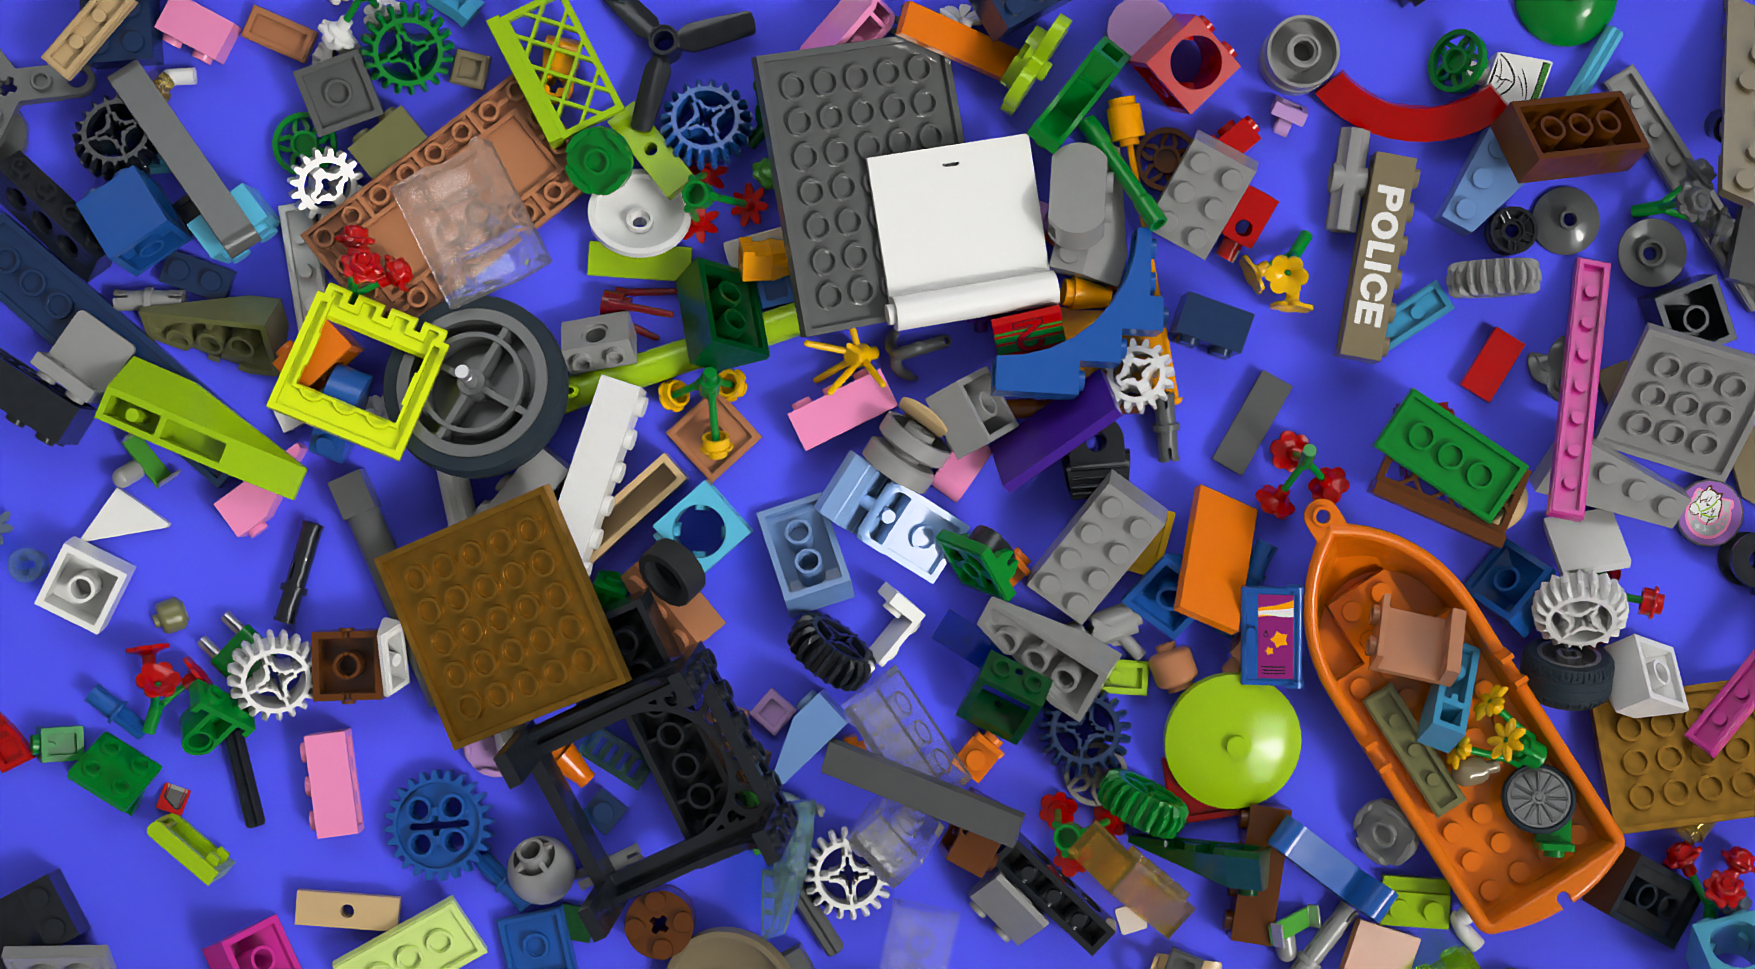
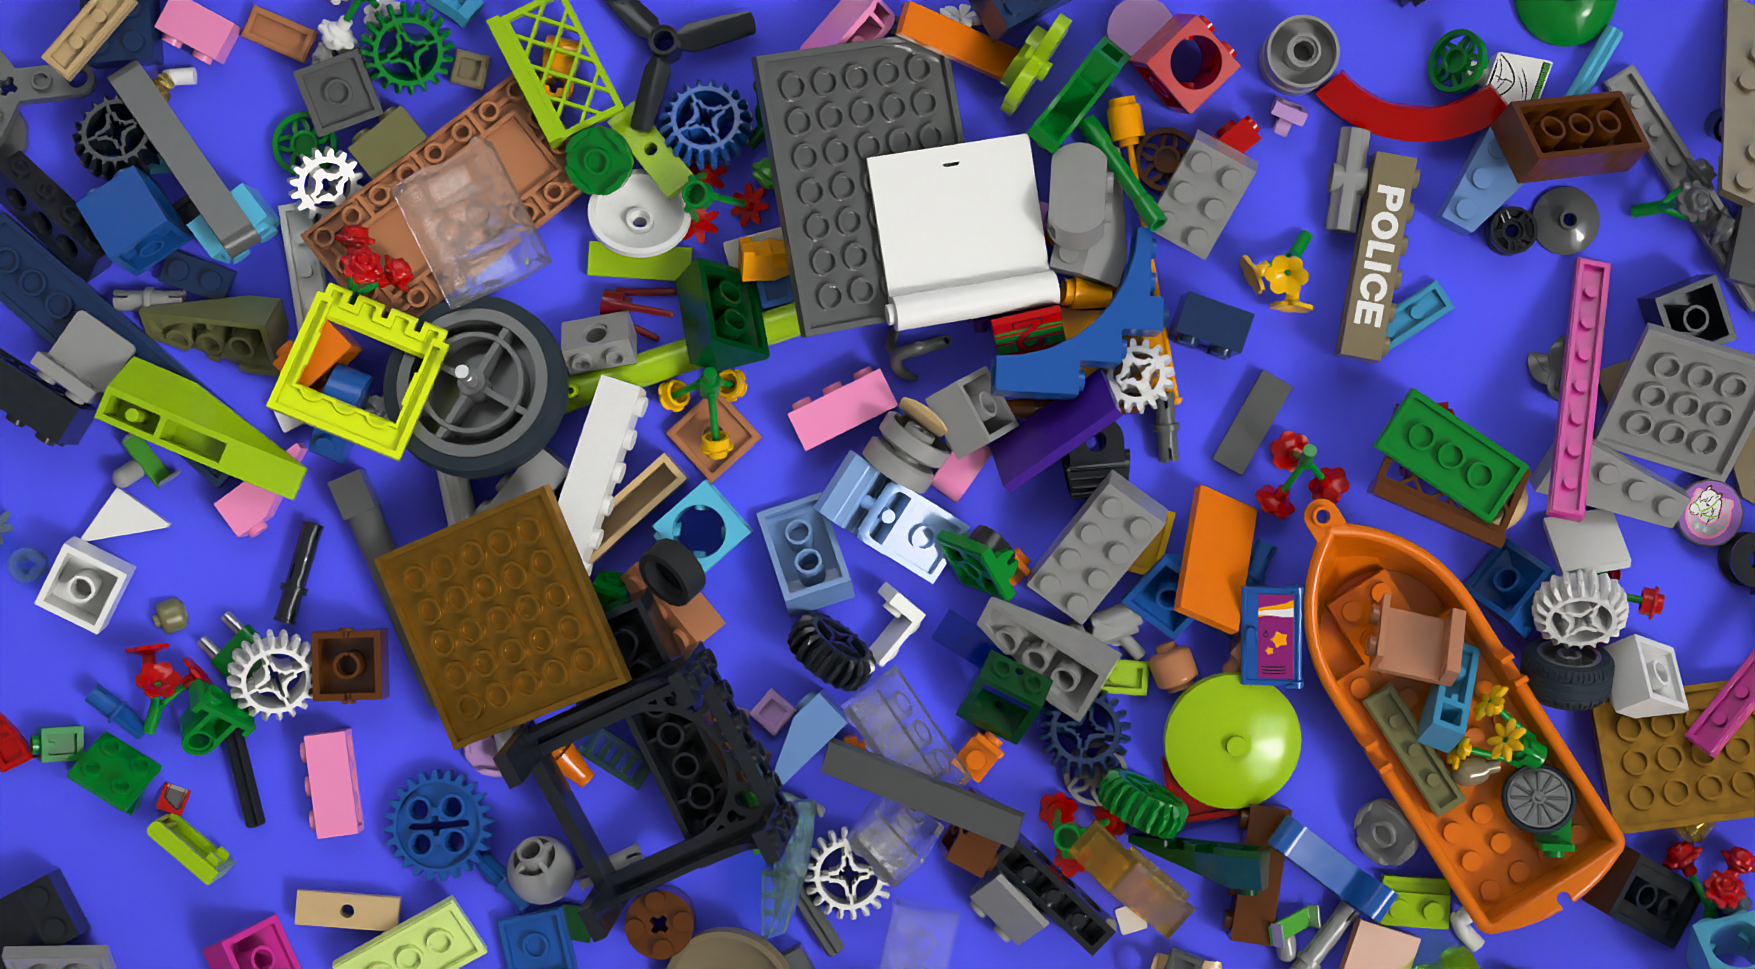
(392, 656): white slope -> none
(604, 810): dark blue plate -> none
(855, 356): yellow plant -> none
(1255, 208): red torso -> none
(1492, 364): red tile -> none
(1493, 278): light grey gear -> none
(1667, 247): dark grey dish -> none

